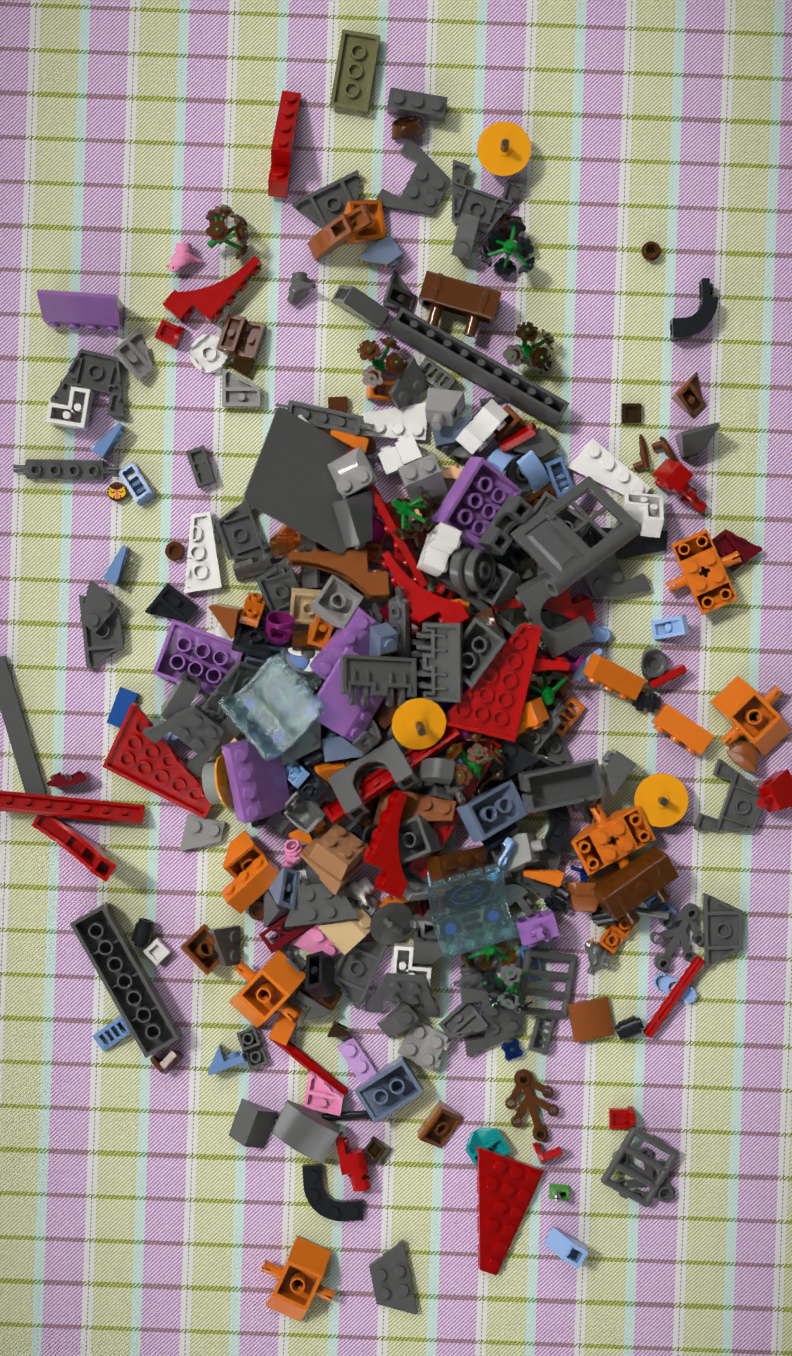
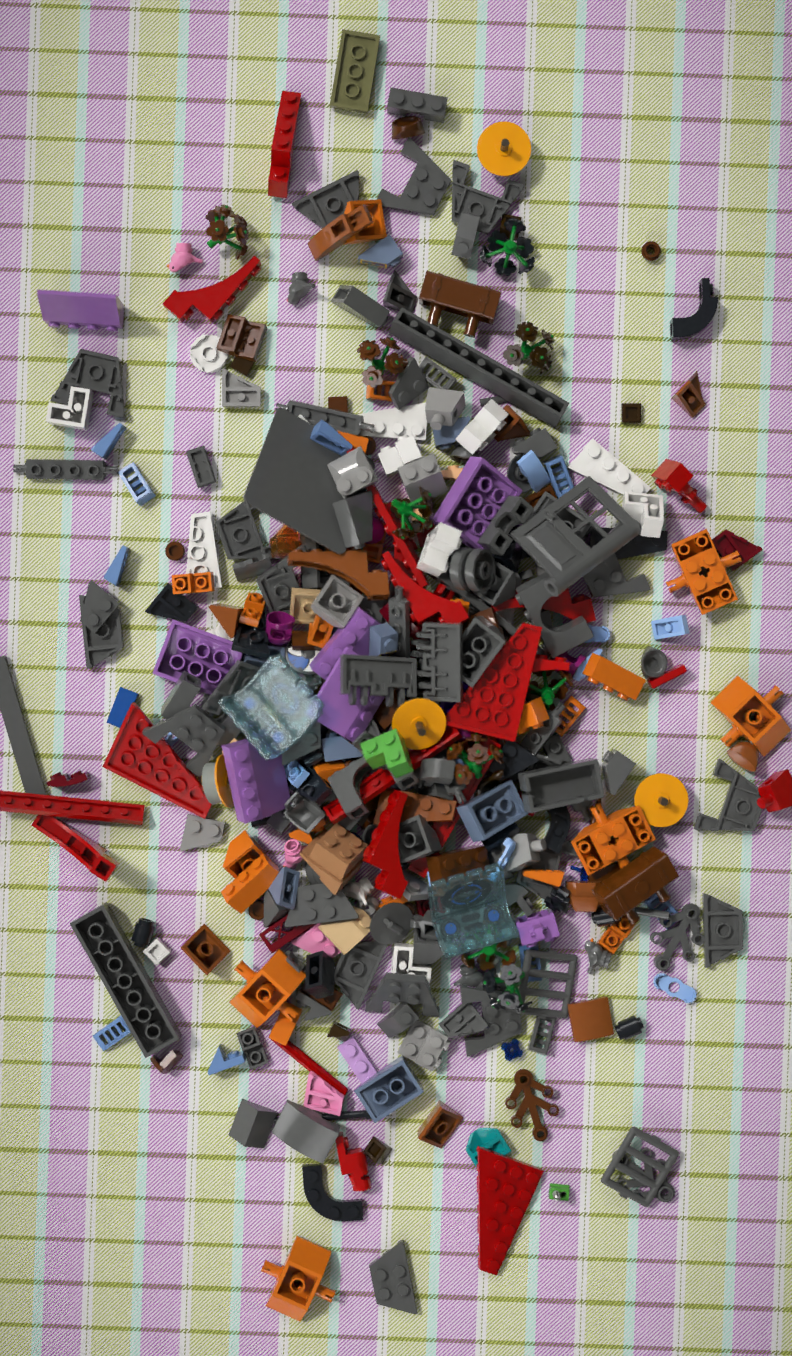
(117, 491): tile -> none
(134, 355): light grey wing -> none
(170, 333): red tile -> none
(193, 583): none -> orange slope
(227, 944): dark grey wing -> none
(330, 438): none -> medium blue slope
(389, 750): none -> bright green brick
(500, 460): light blue slope -> none
(518, 437): red tile -> none
(547, 1156): red tile -> none
(566, 1247): light blue slope -> none
(621, 1118): red tile -> none
(643, 454): reddish brown bar -> none
(643, 701): black piece -> none
(667, 449): reddish brown bar -> none
(674, 997): red axle -> none
(681, 729): orange brick -> none
(694, 441): dark grey slope -> none

